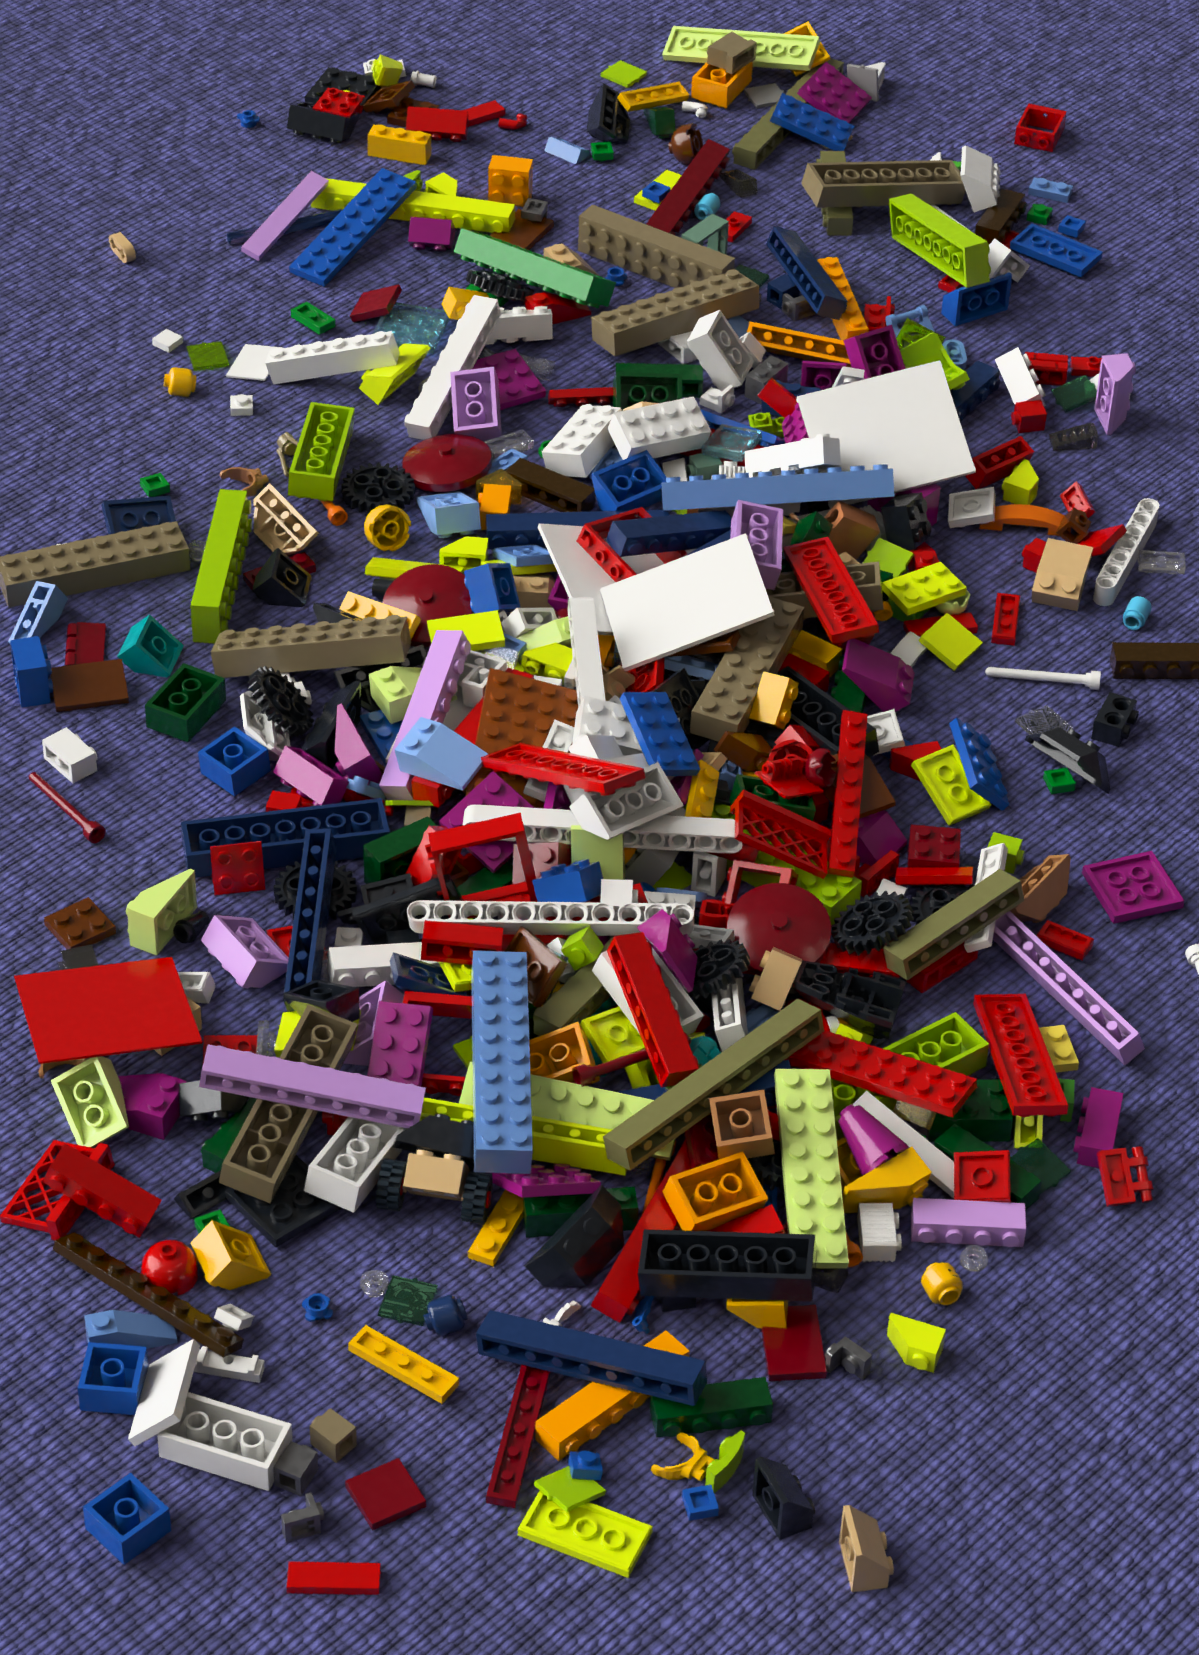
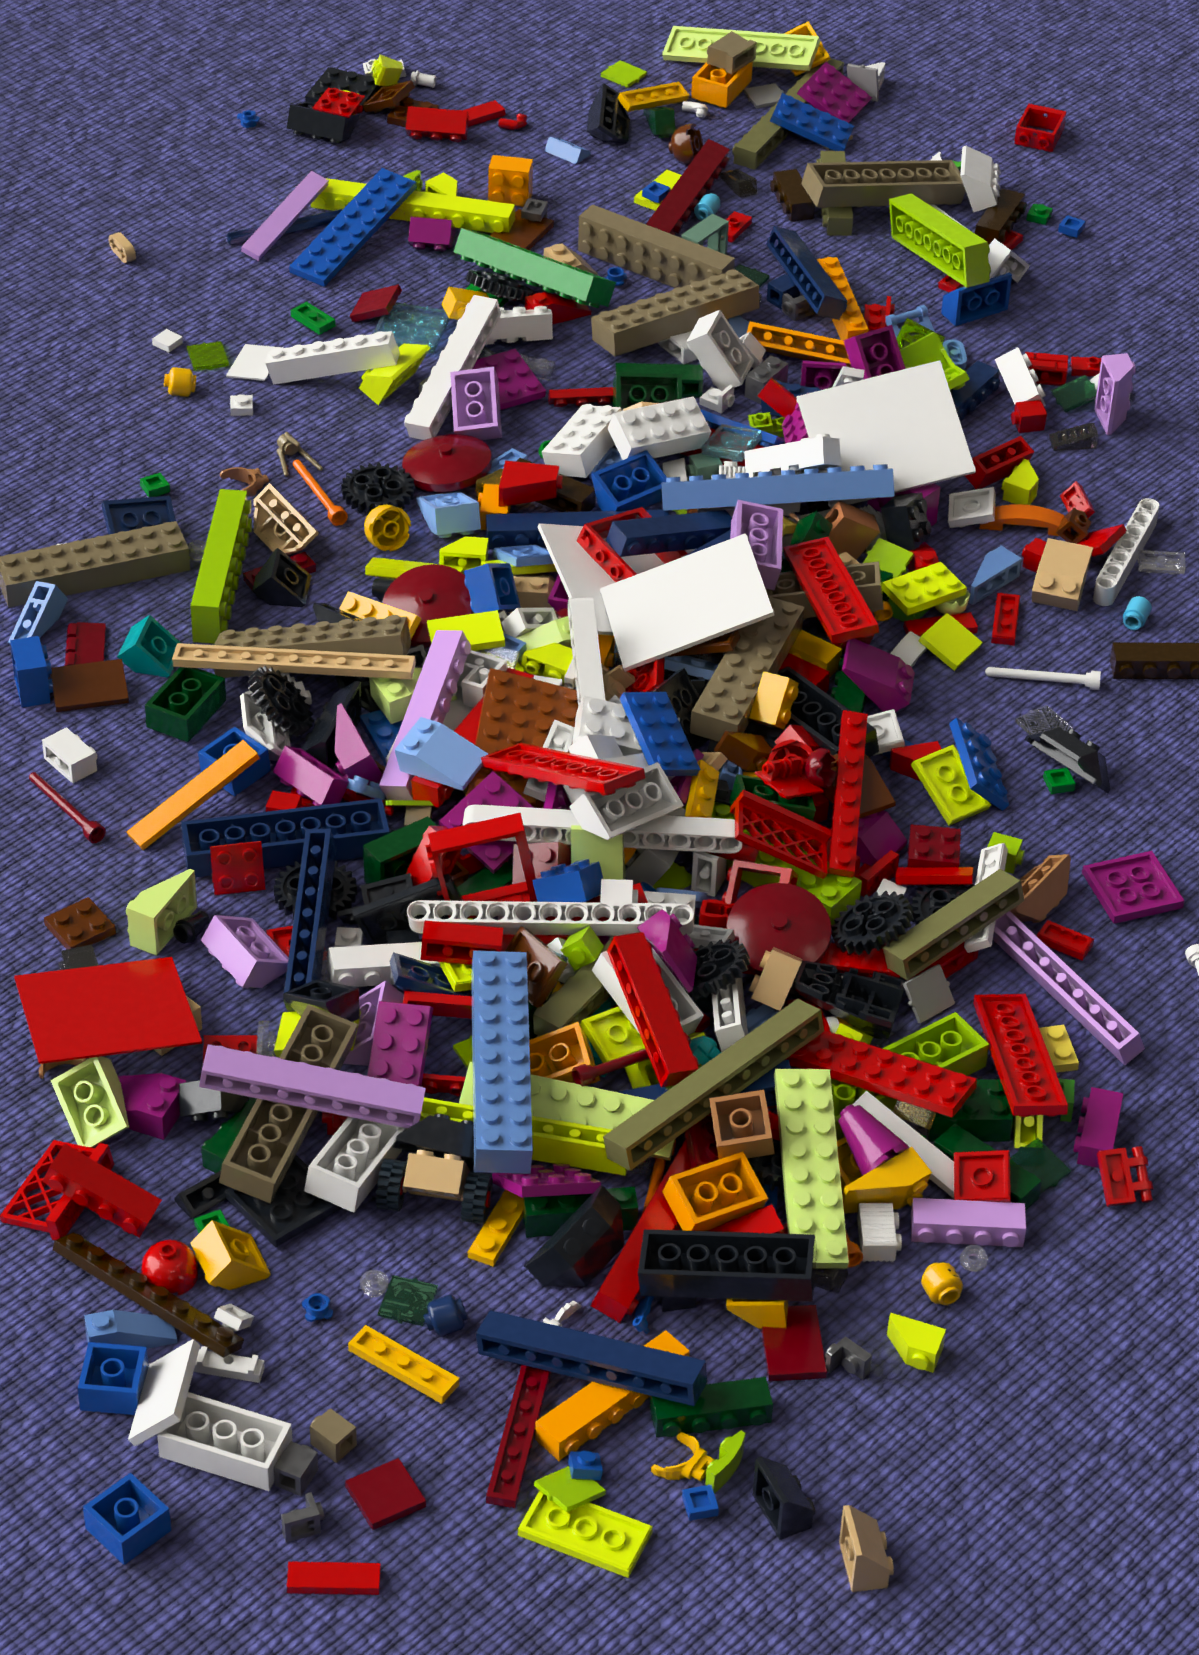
(193, 795): none -> light orange tile
(197, 985): white slope -> none
(294, 661): none -> tan plate
(321, 451): lime brick -> none
(399, 144): yellow brick -> none
(517, 440): clear plate -> none
(528, 483): none -> red slope
(602, 151): green plate -> none
(792, 195): none -> dark brown brick
(929, 993): none -> light grey piece
(995, 572): none -> medium blue slope
(1050, 190): medium blue plate -> none
(1056, 250): blue plate -> none
(1115, 719): black brick -> none

